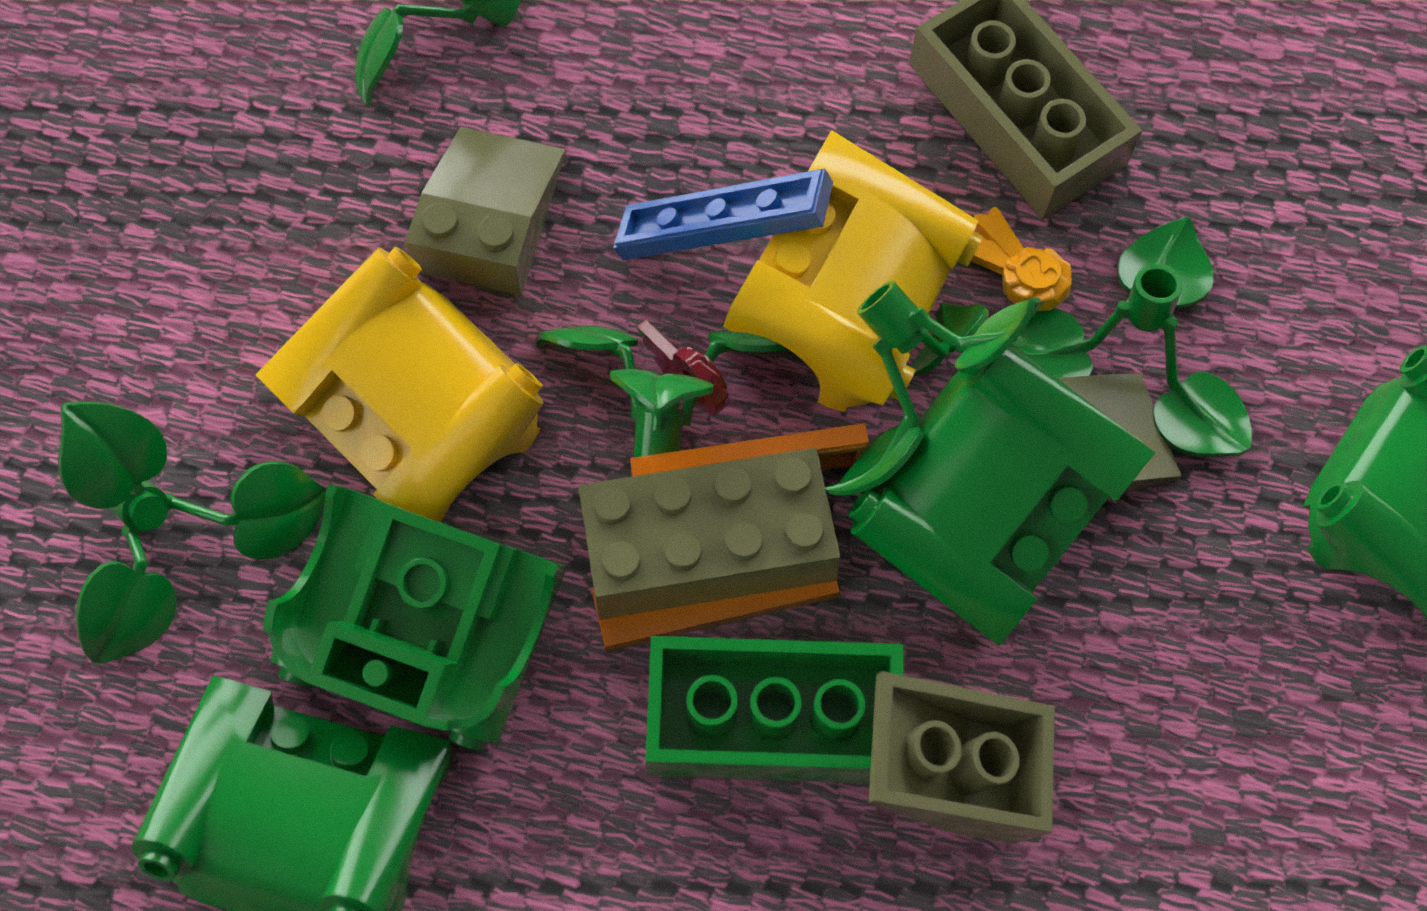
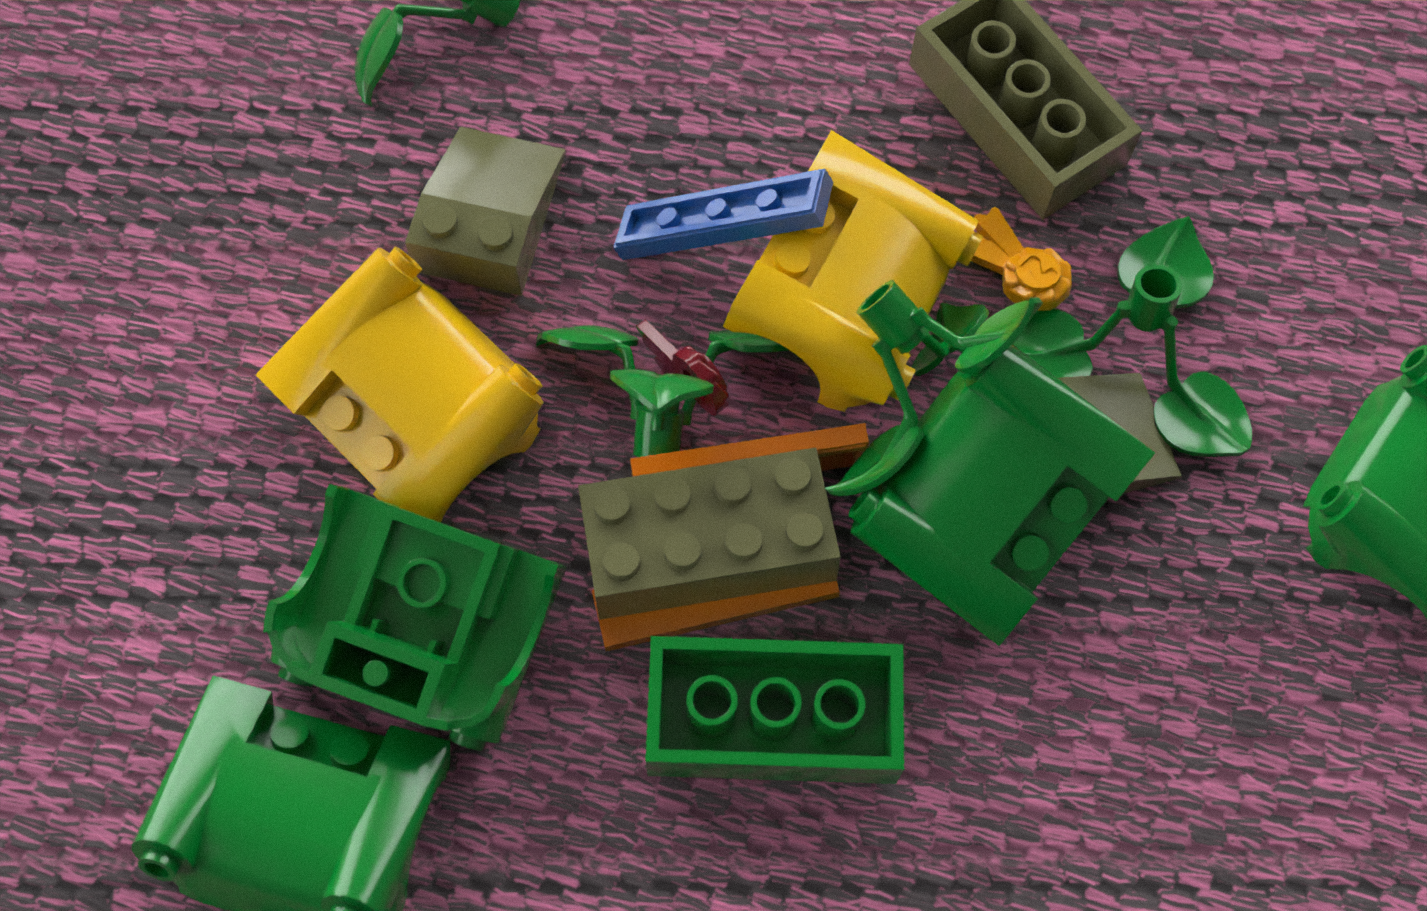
(107, 464): green plant -> none
(963, 759): olive slope -> none

